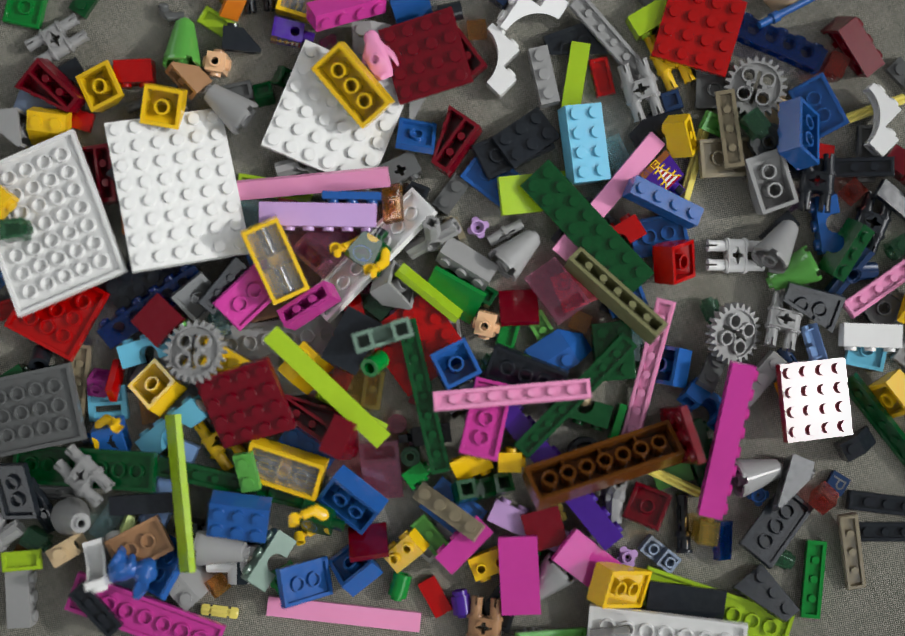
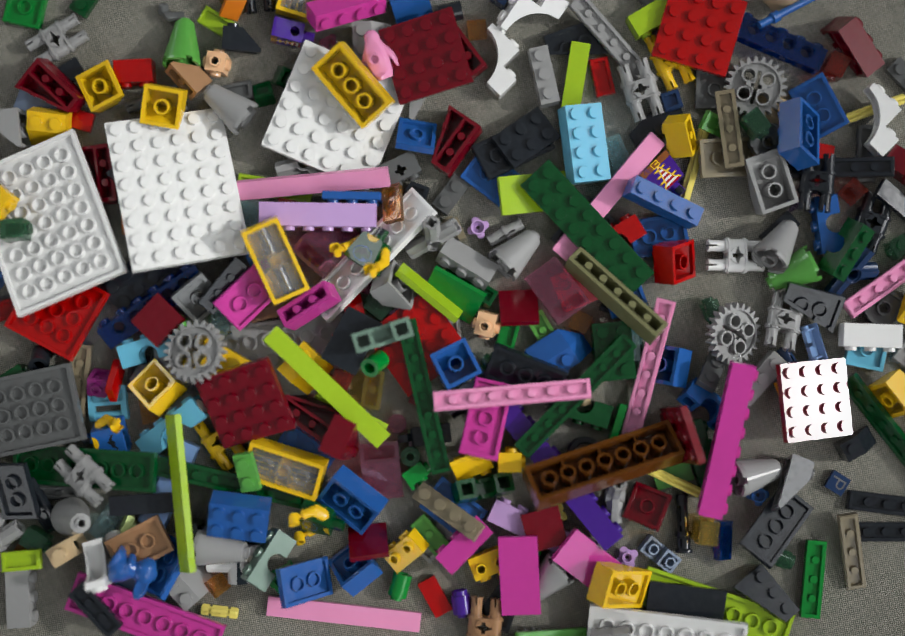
(823, 498): clear red brick -> none

